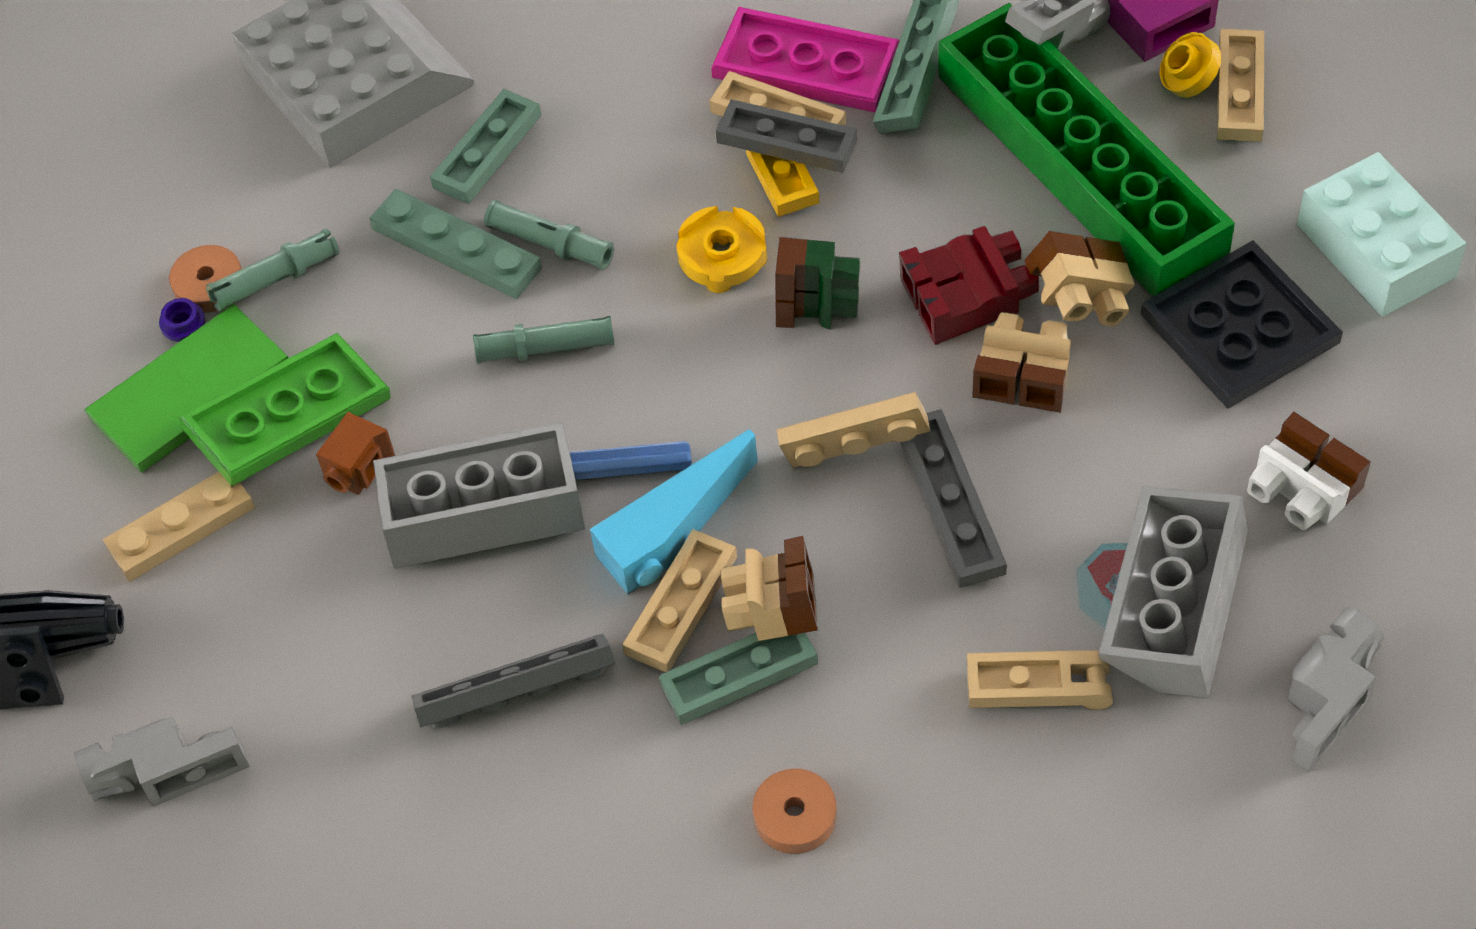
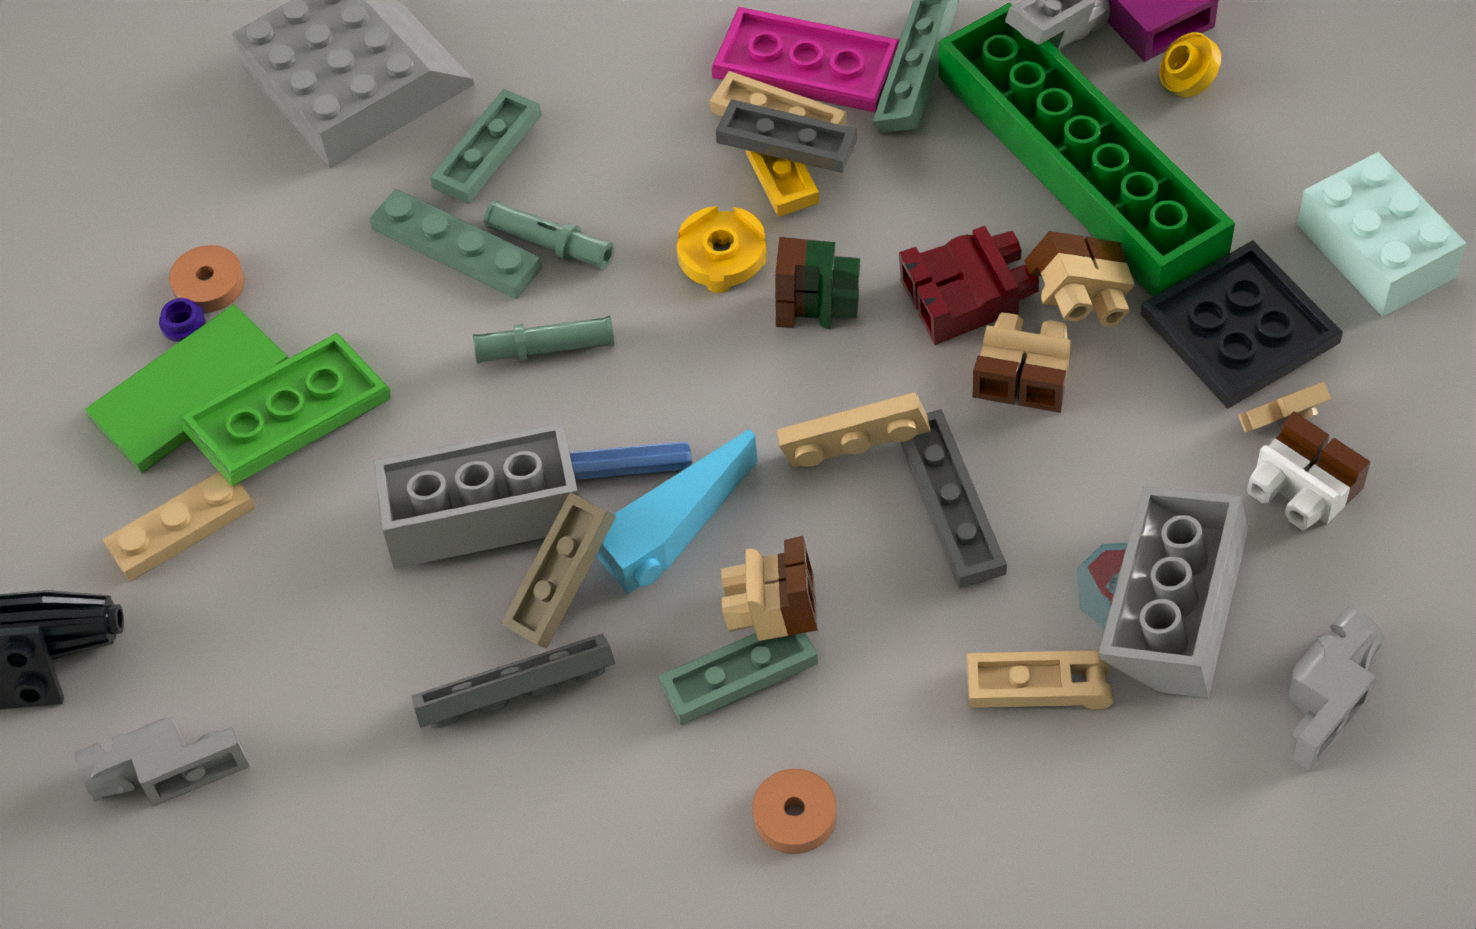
(289, 261): sand green pin -> none
(350, 452): dark orange window -> none
(558, 570): none -> dark tan plate
(679, 601): tan plate -> none
(1241, 85): tan plate -> none
(1301, 402): none -> tan plate

